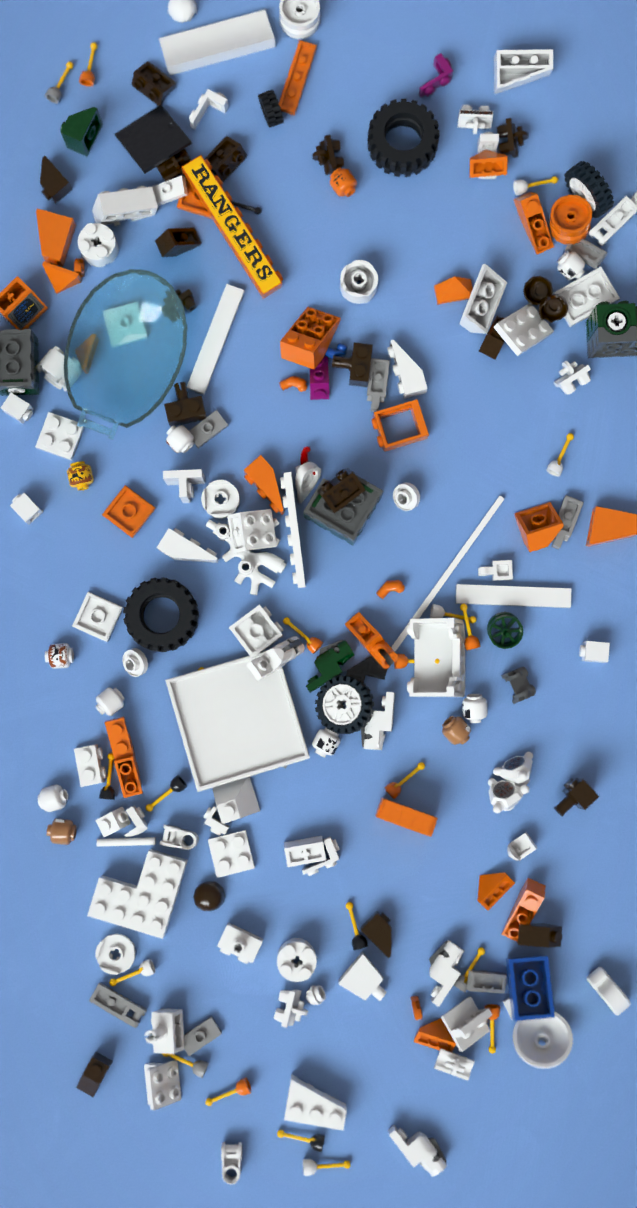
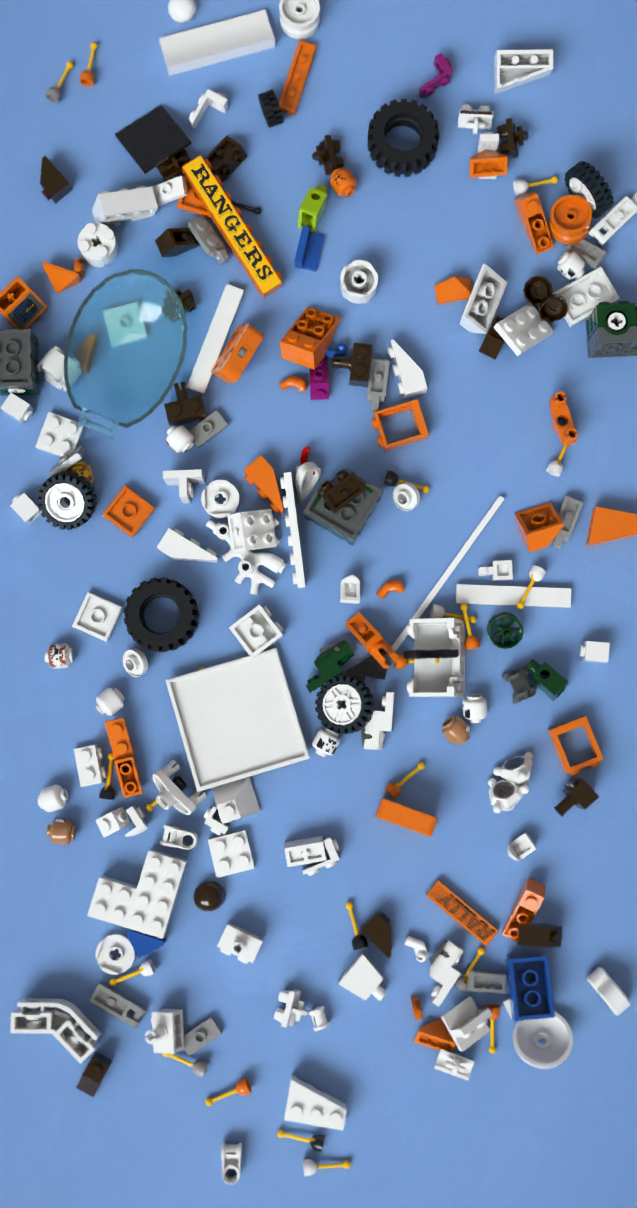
(55, 236): orange slope -> none
(60, 1022): none -> white brick
(67, 461): none -> light grey plate
(76, 490): none -> wheel
(81, 130): dark green slope -> none
(126, 841): white bar -> none
(143, 942): none -> blue slope
(152, 82): dark brown bracket -> none
(162, 1084): white bracket -> none
(171, 794): none -> white connector
(208, 239): none -> light grey hinge
(237, 353): none -> orange axle
(276, 657): white plate -> none
(289, 951): white brick -> none
(309, 249): none -> blue panel
(313, 207): none -> lime torso
(313, 643): hinge -> none
(315, 995): white plate -> none
(319, 1018): none -> white bush
(350, 589): none -> white plate
(392, 479): none -> black hinge
(419, 948): none -> white arm
(420, 1149): white plate -> none
(423, 654): none -> black tile
(462, 913): none -> orange tile
(492, 888): orange slope -> none
(536, 574): none -> hinge
(553, 685): none -> dark green torso
(559, 409): none -> orange connector
(575, 769): none -> orange window
(579, 373): white hips -> none

